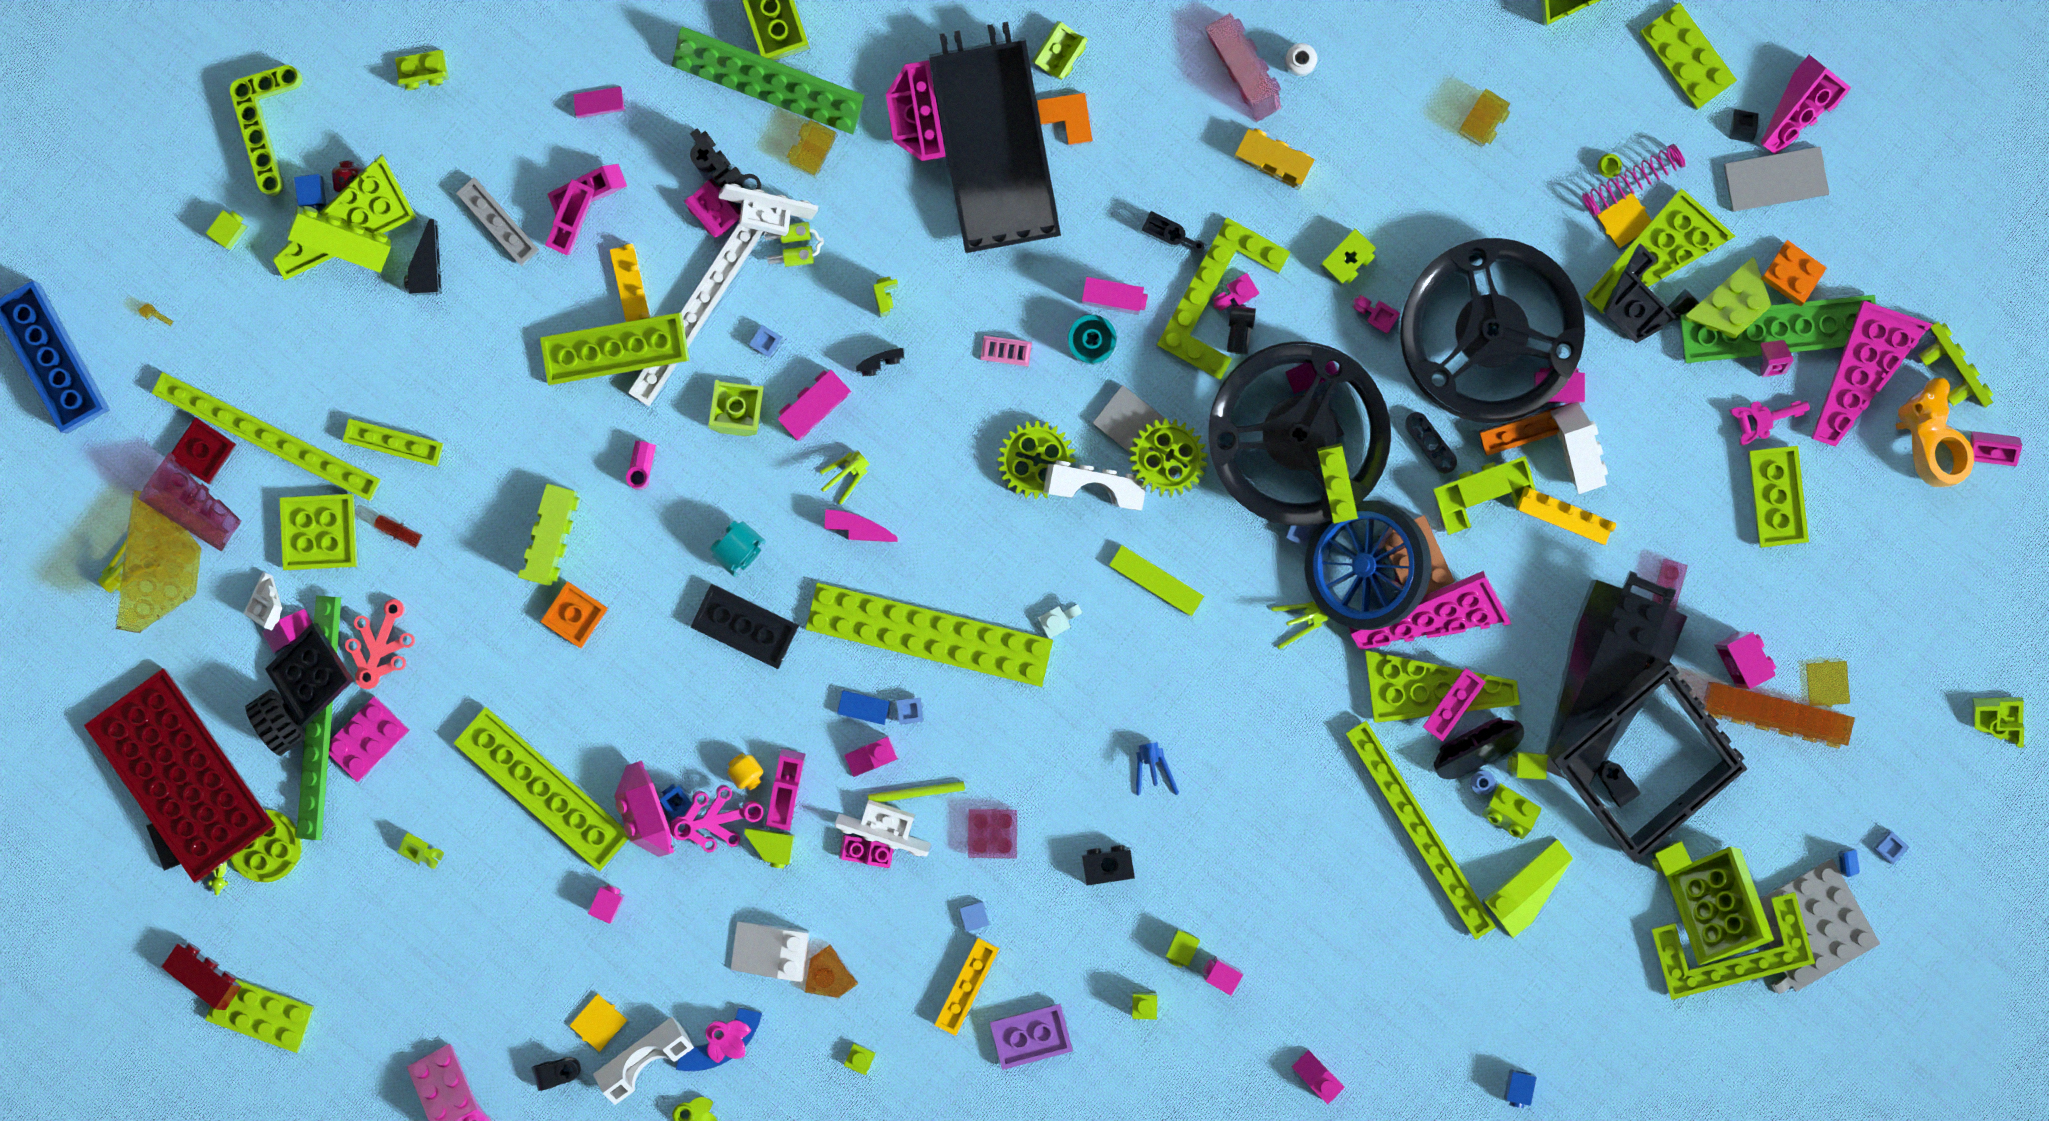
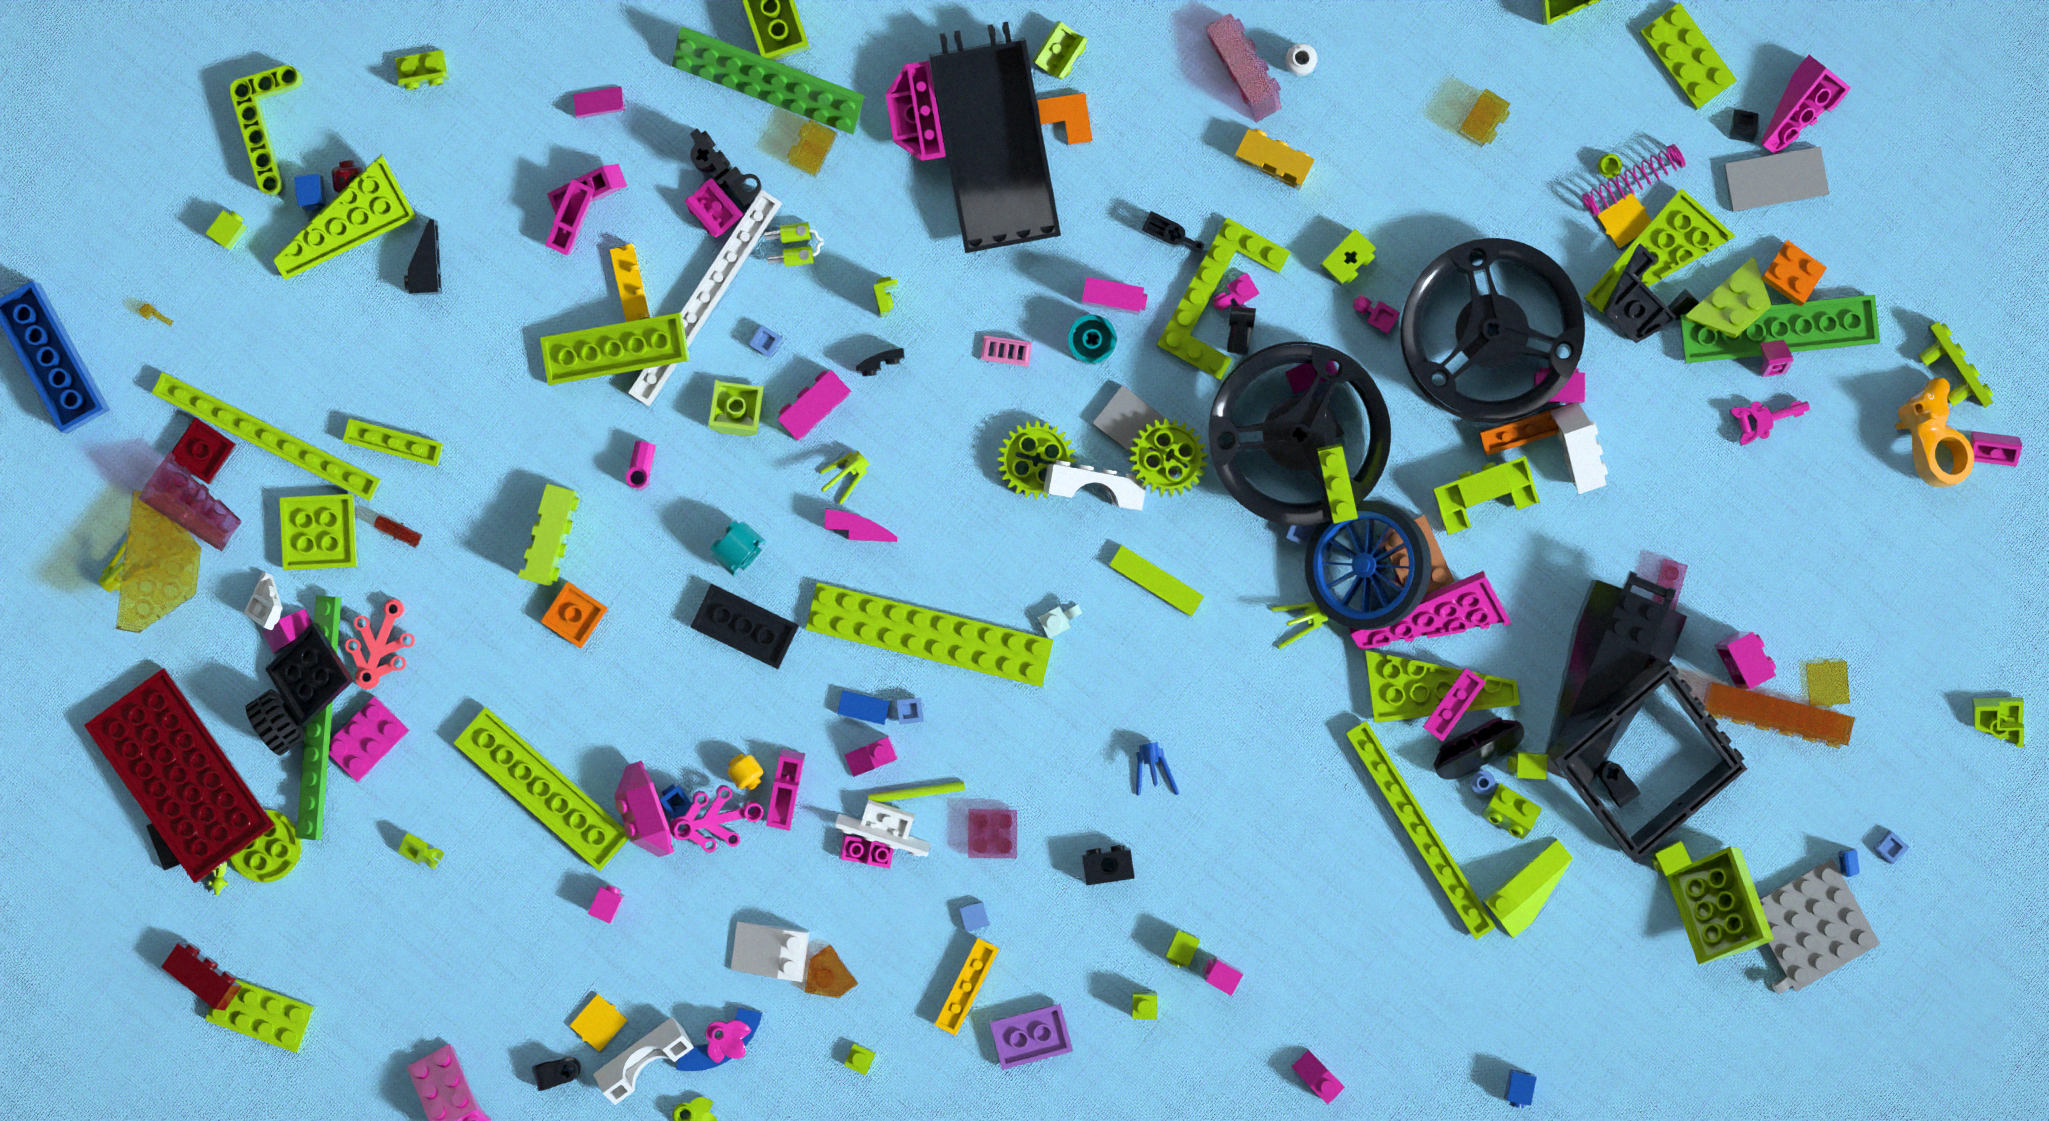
(339, 239): lime brick -> none
(498, 221): light grey plate -> none
(766, 211): white bracket -> none
(772, 846): lime slope -> none
(1415, 431): black beam -> none
(1565, 516): yellow hinge -> none
(1686, 982): lime plate -> none
(1778, 496): lime plate -> none
(1869, 359): dark pink wing -> none

